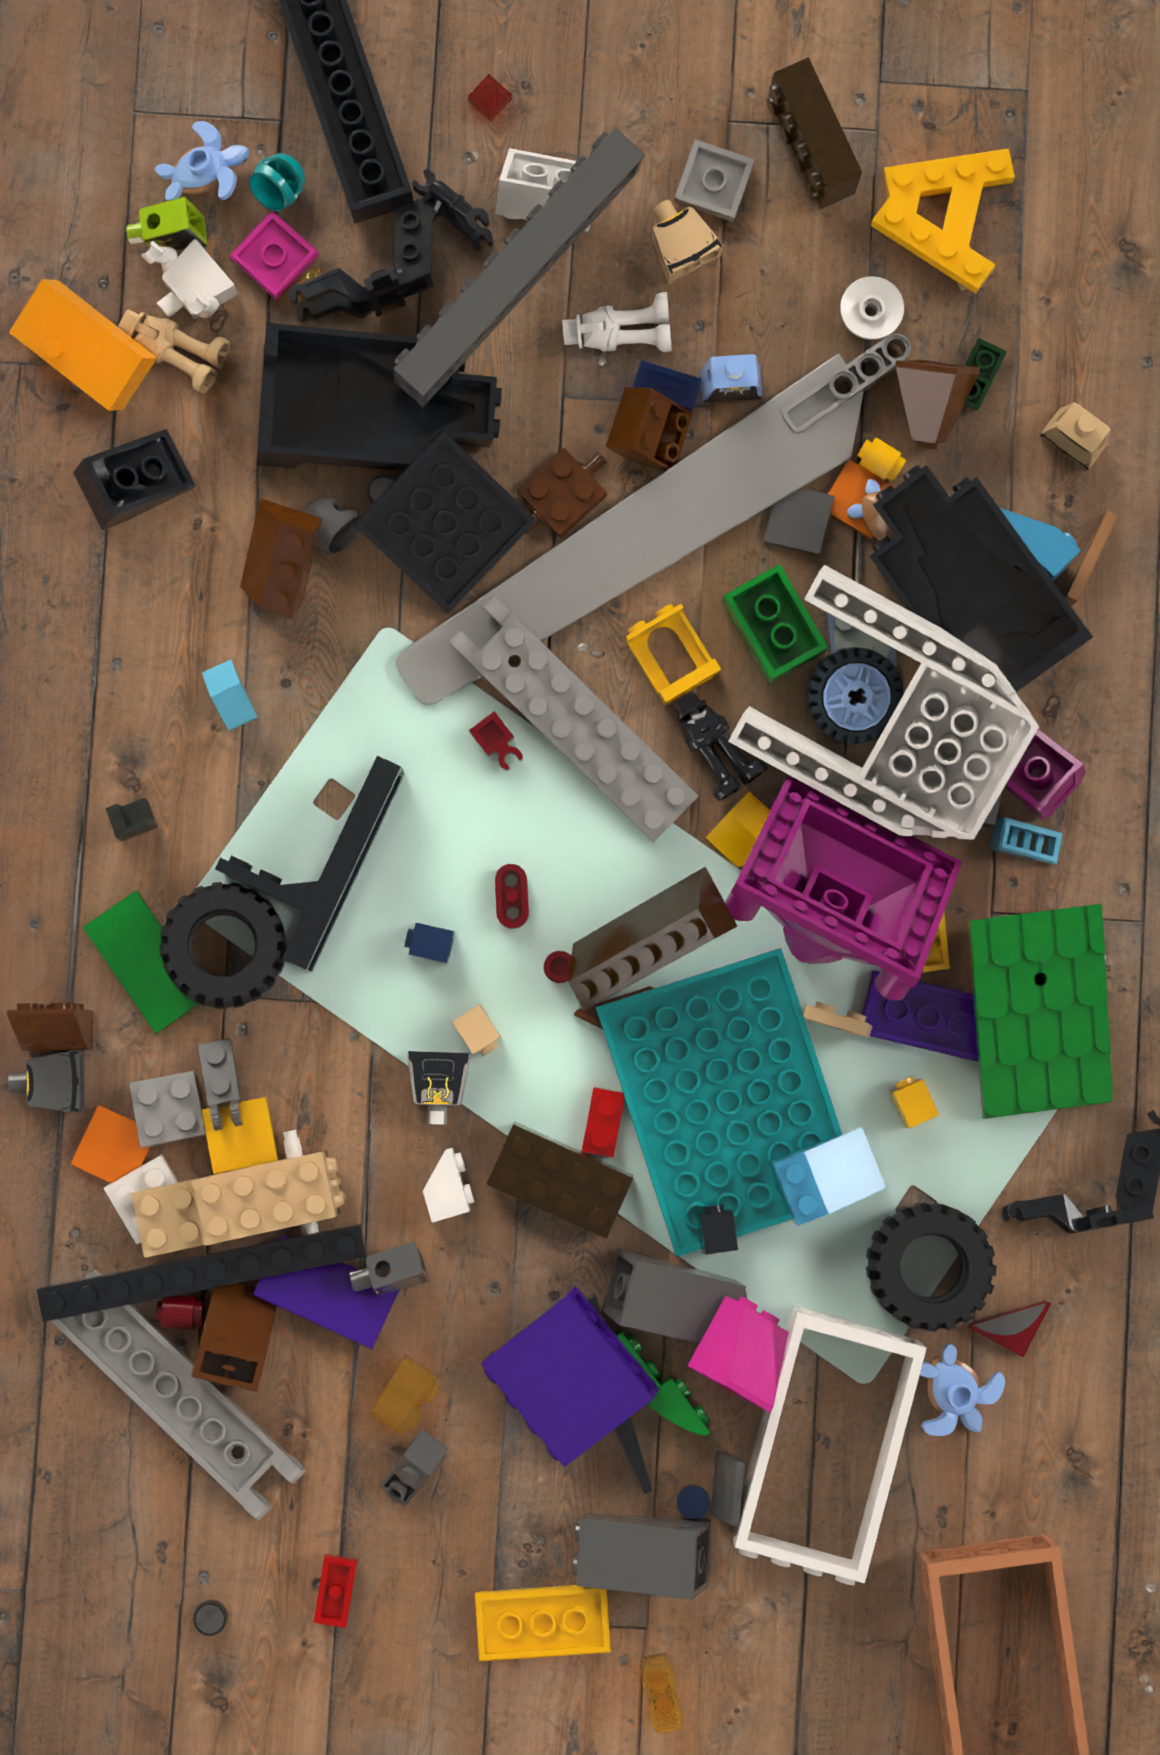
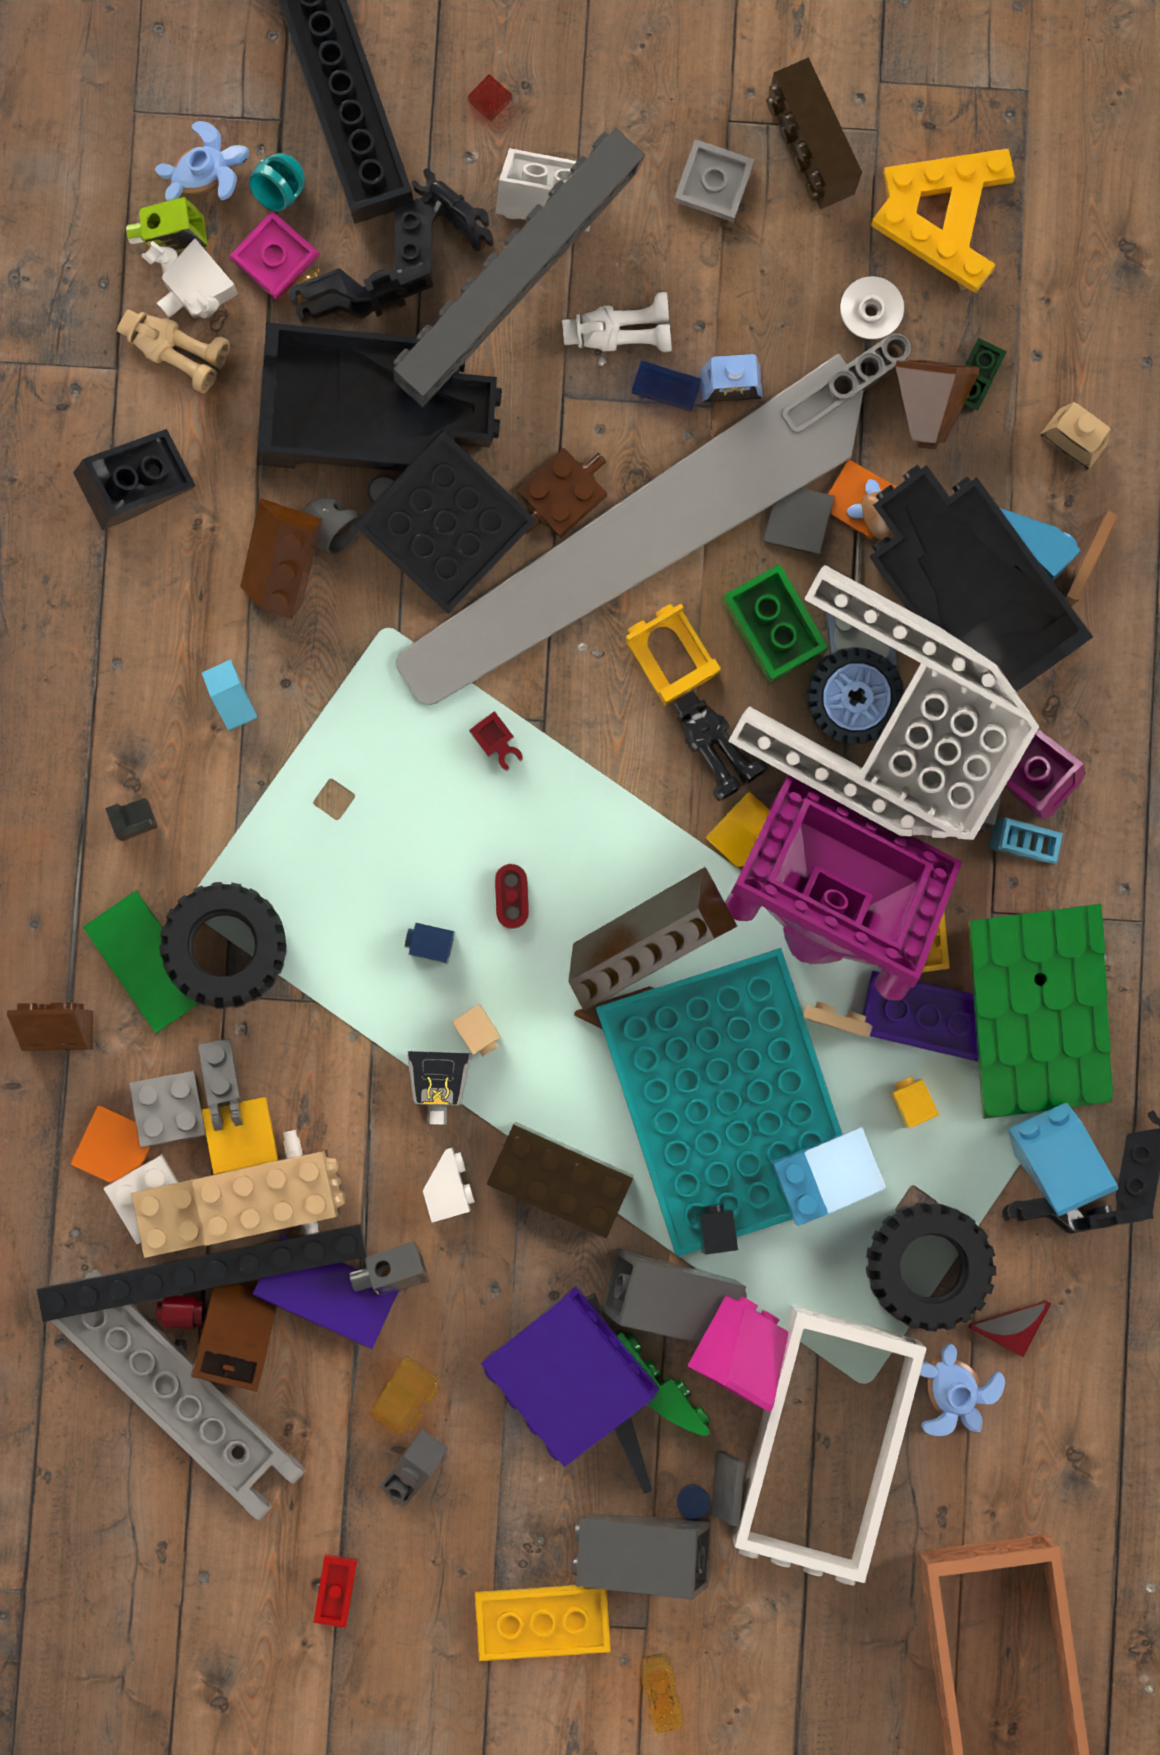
(53, 1081): dark grey torso -> none
(82, 344): light orange brick -> none
(210, 1617): flat silver tile -> none
(325, 898): black piece -> none
(557, 966): dark red tile -> none
(578, 723): light grey hinge -> none
(603, 1122): red plate -> none
(649, 428): reddish brown slope -> none
(683, 241): tan torso -> none
(881, 459): yellow brick -> none
(1061, 1159): none -> dark azure slope

